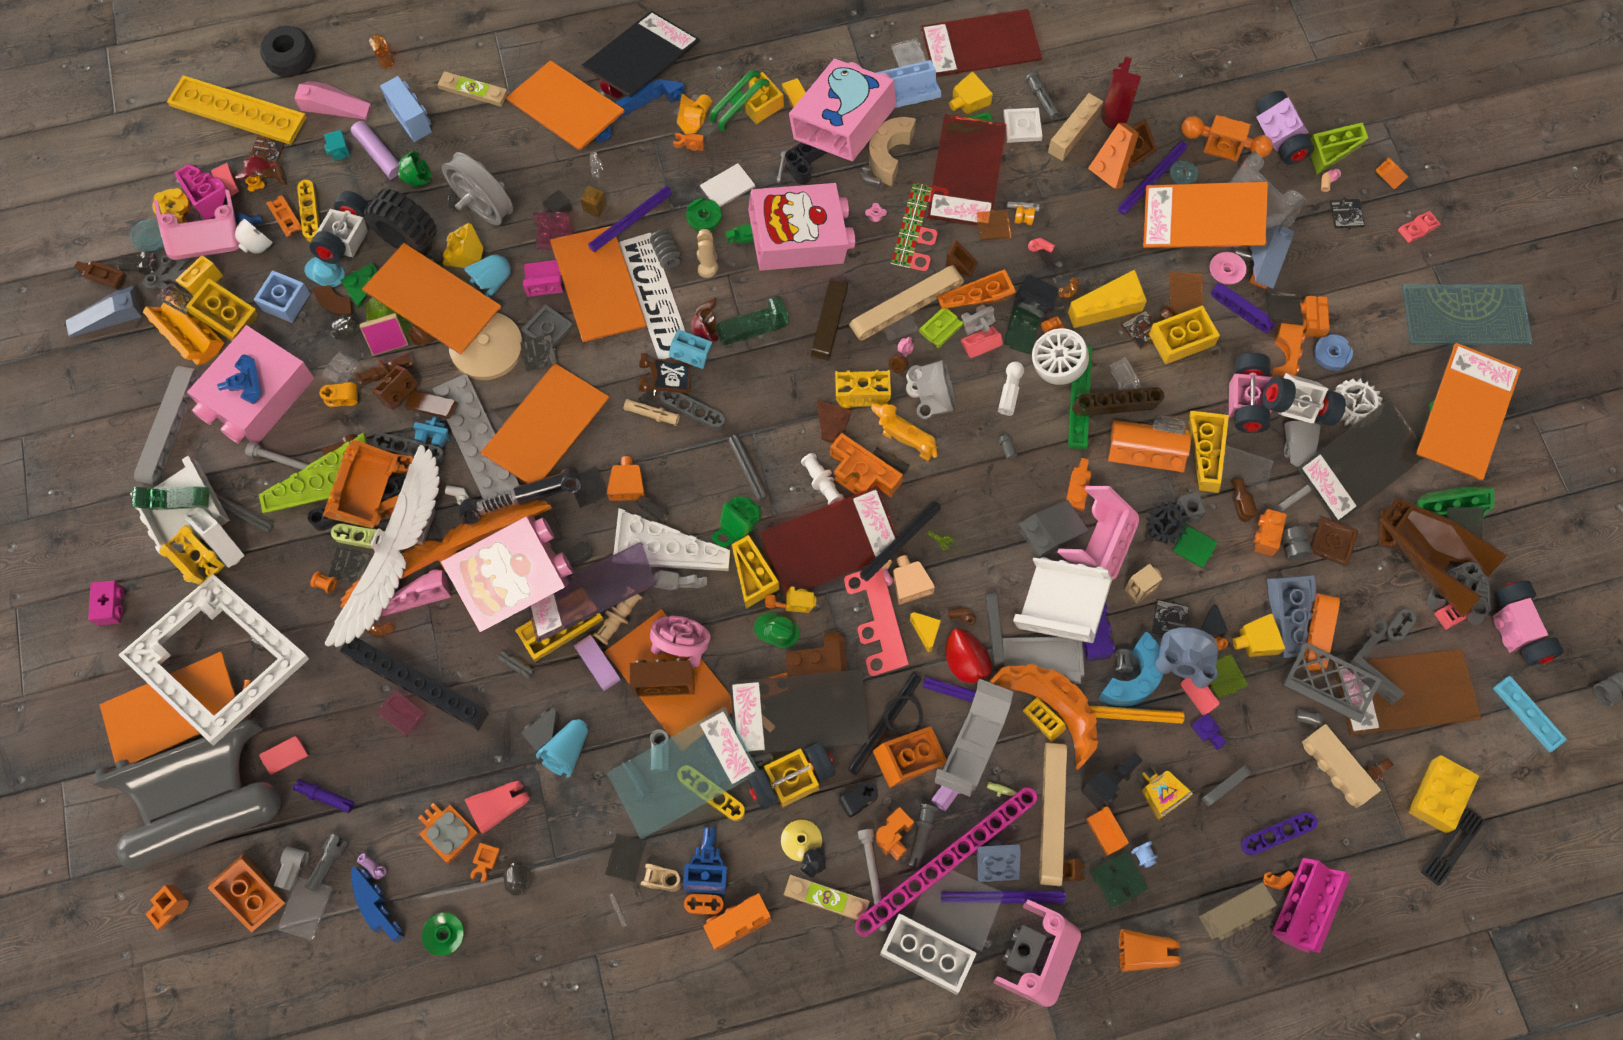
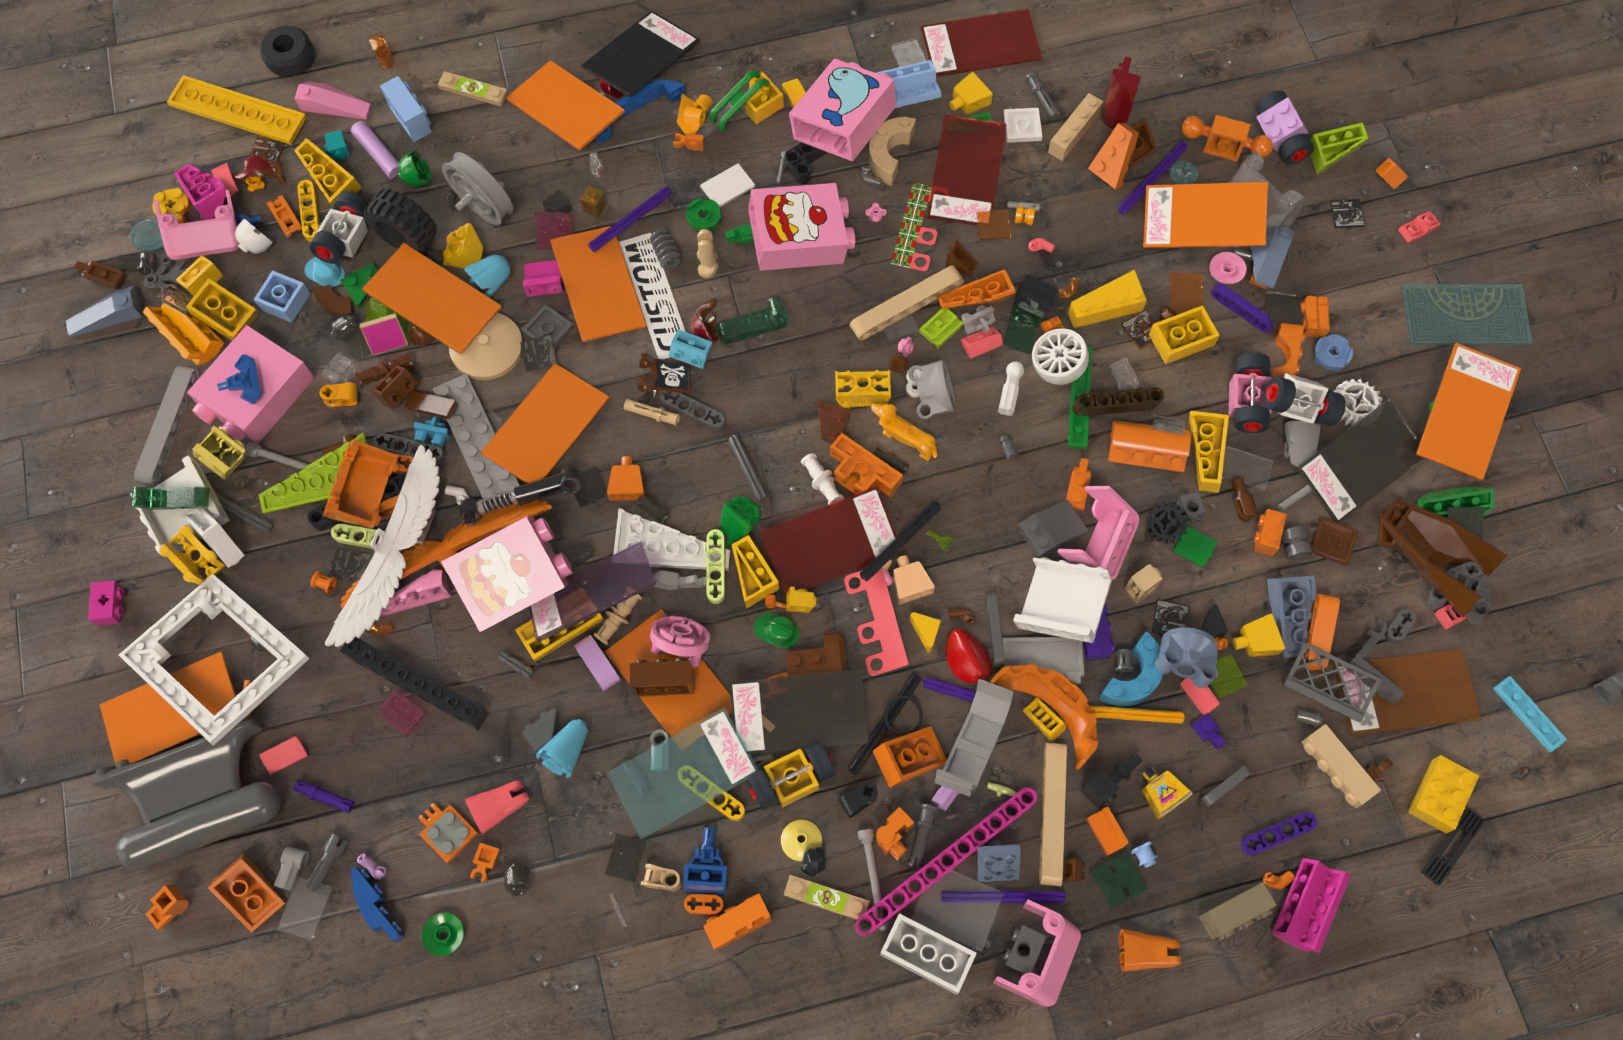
(220, 452): none -> light yellow torso
(326, 172): none -> yellow wedge
(716, 566): none -> yellowish green beam
(829, 319): dark brown beam -> none
(1328, 178): arm -> none
(1522, 626): brick -> none

